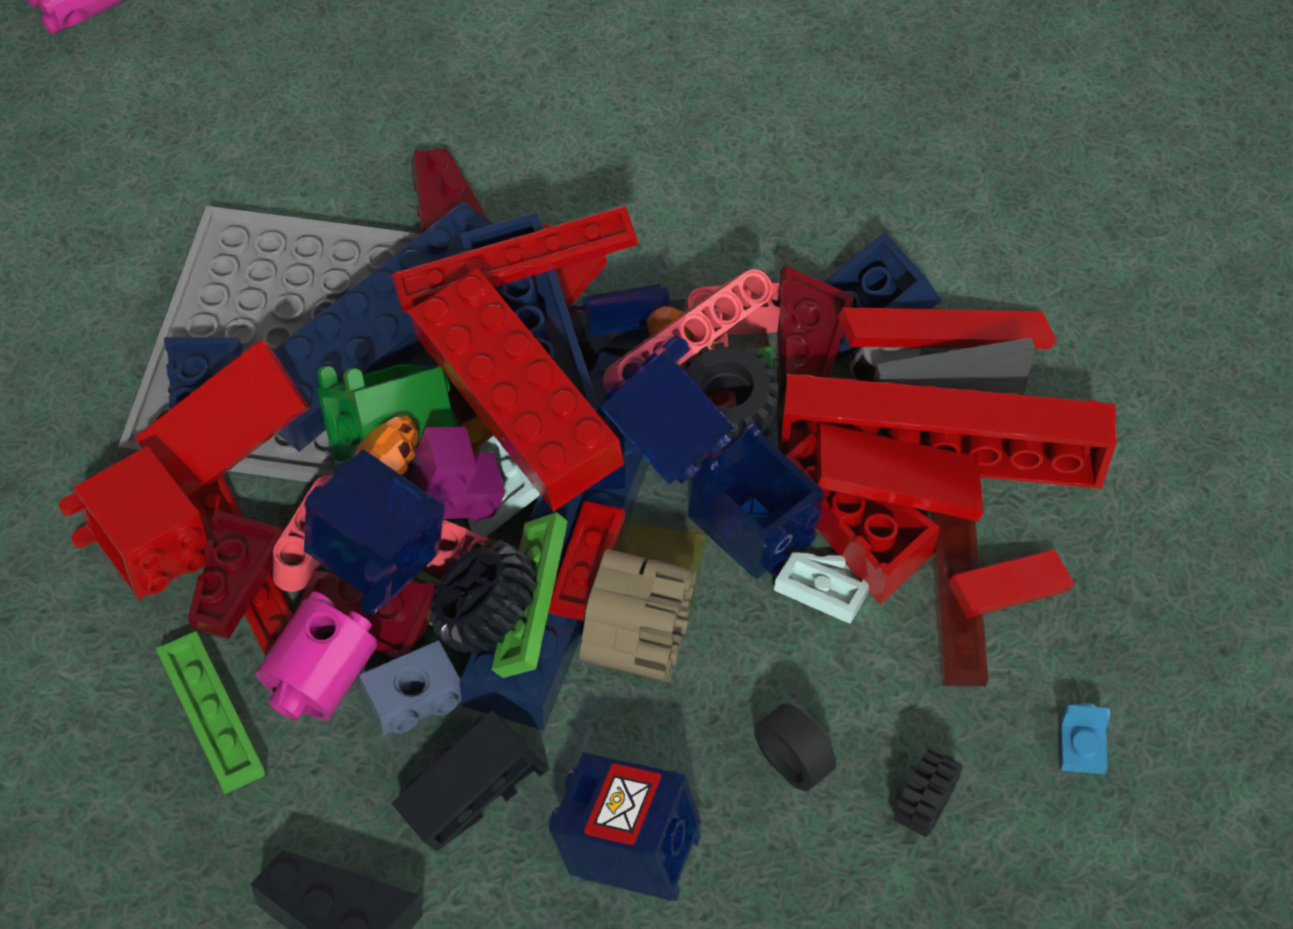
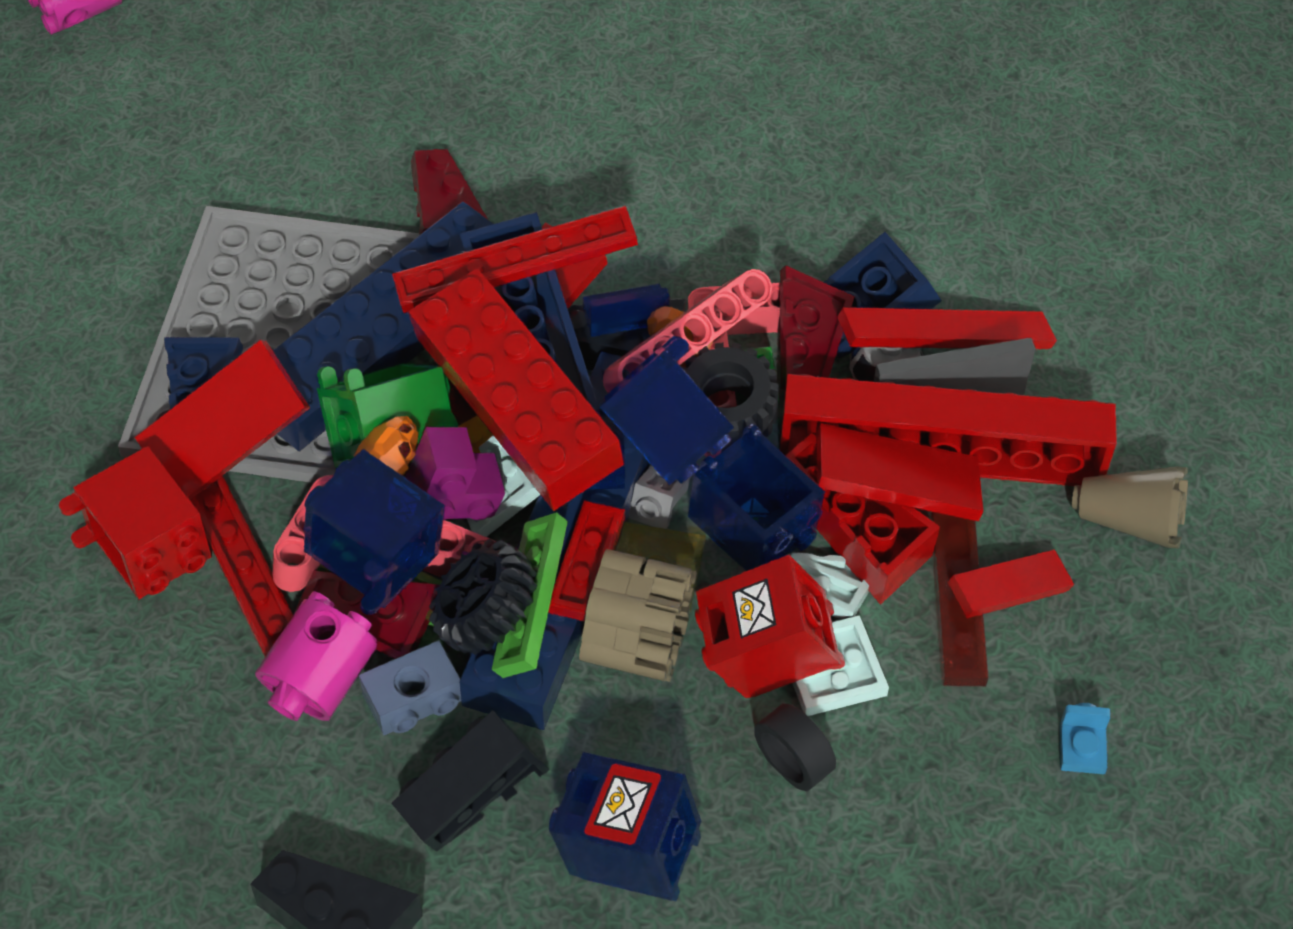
(210, 712): bright green plate -> none
(233, 572): dark red wing -> none
(655, 499): none -> light grey bracket
(767, 628): none -> red container
(854, 683): none -> light aqua plate
(927, 792): black tyre -> none
(1136, 503): none -> dark tan cone

